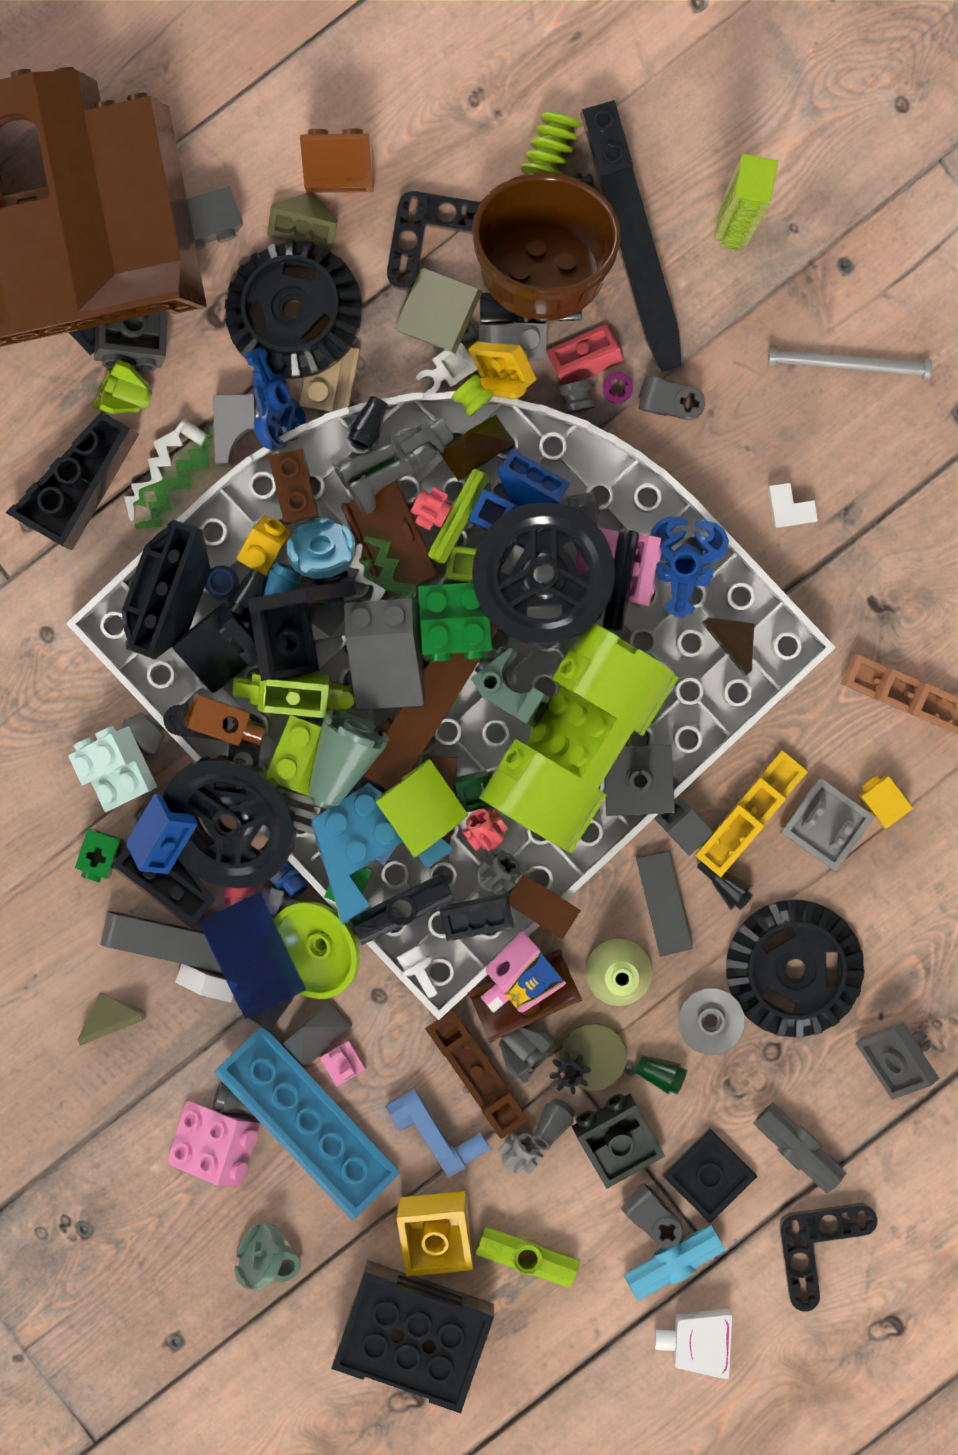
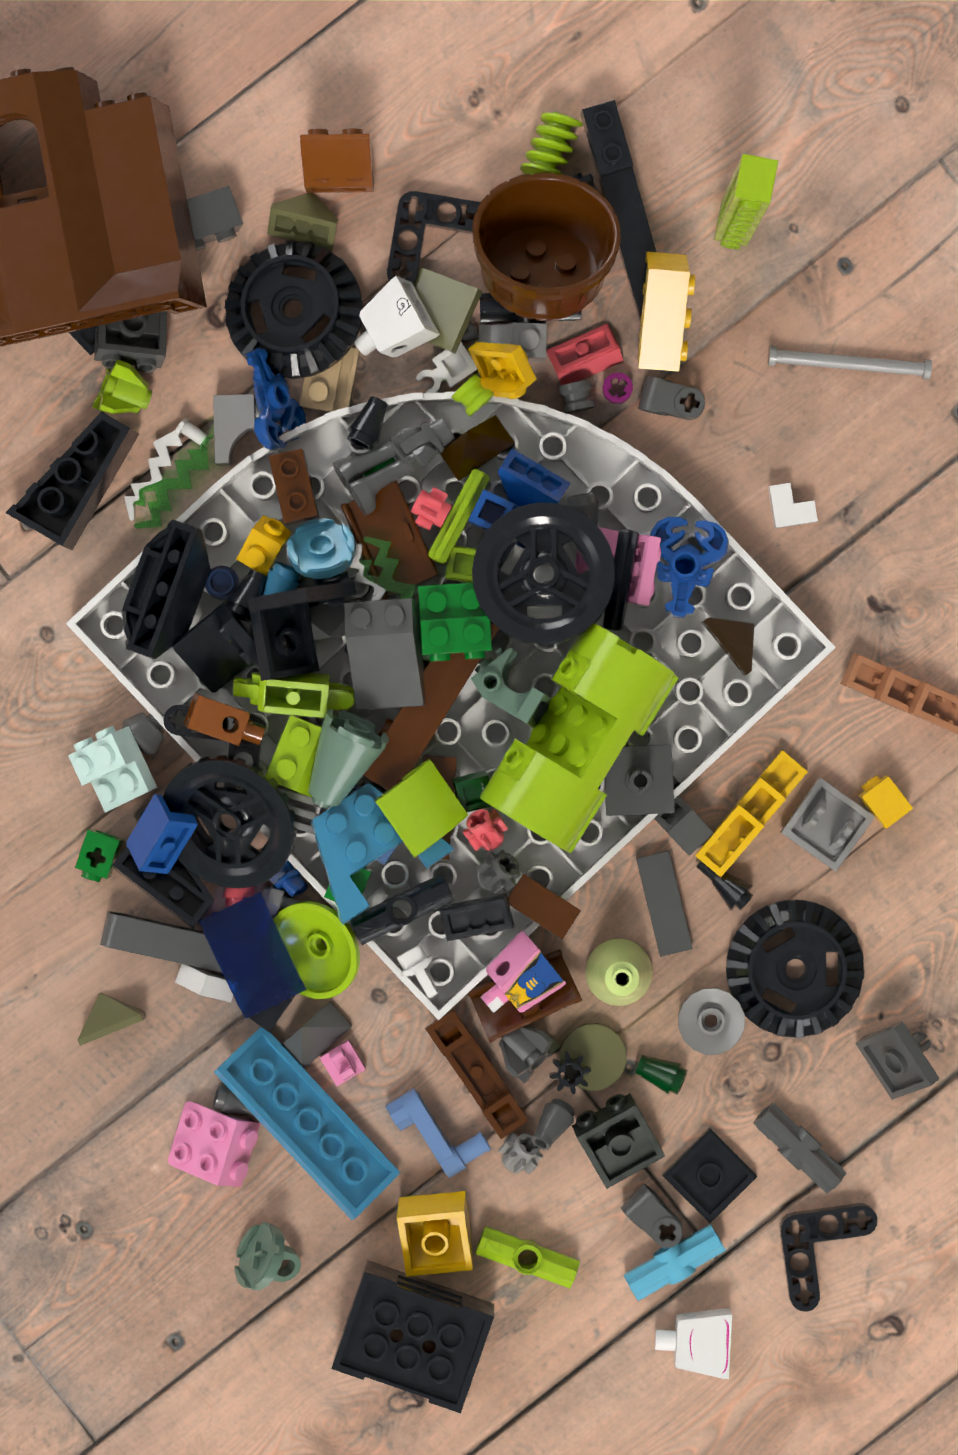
(395, 321): none -> white torso
(665, 312): none -> wedge

